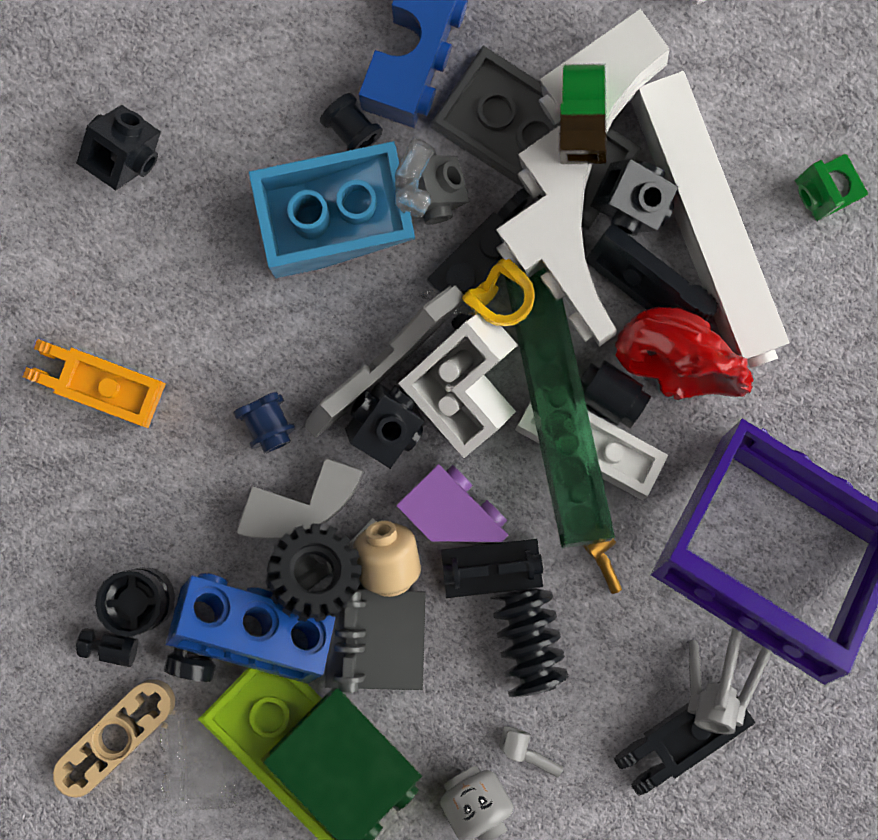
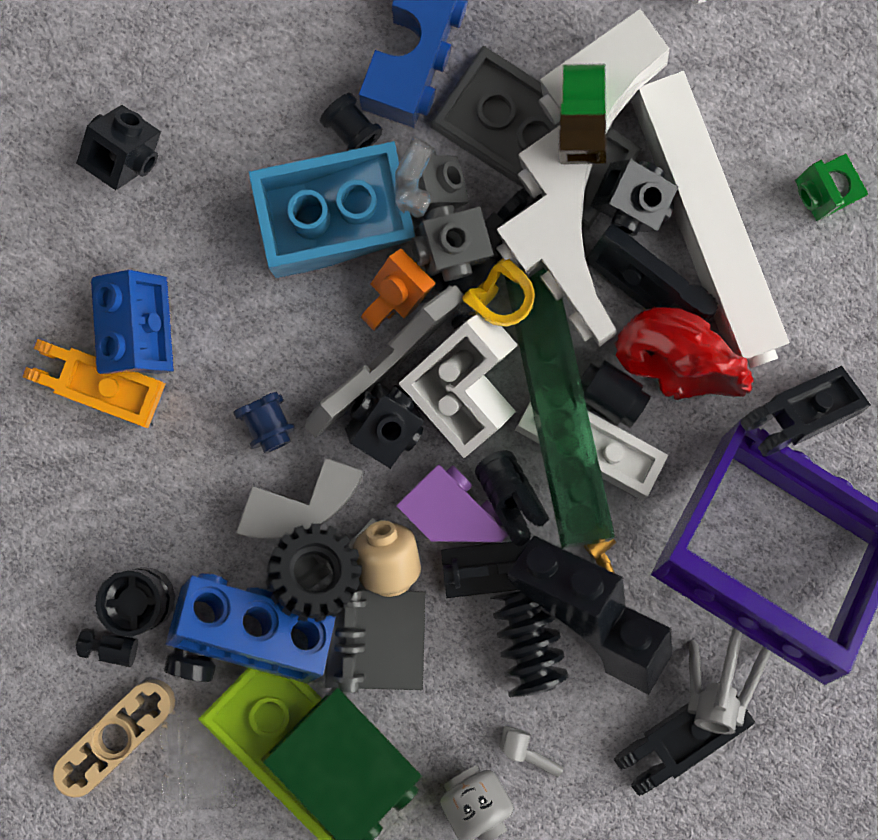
(132, 323): none -> blue bracket
(400, 287): none -> orange plate
(464, 233): none -> dark grey brick
(509, 494): none -> black hinge
(595, 608): none -> black arch
(808, 409): none -> black hinge

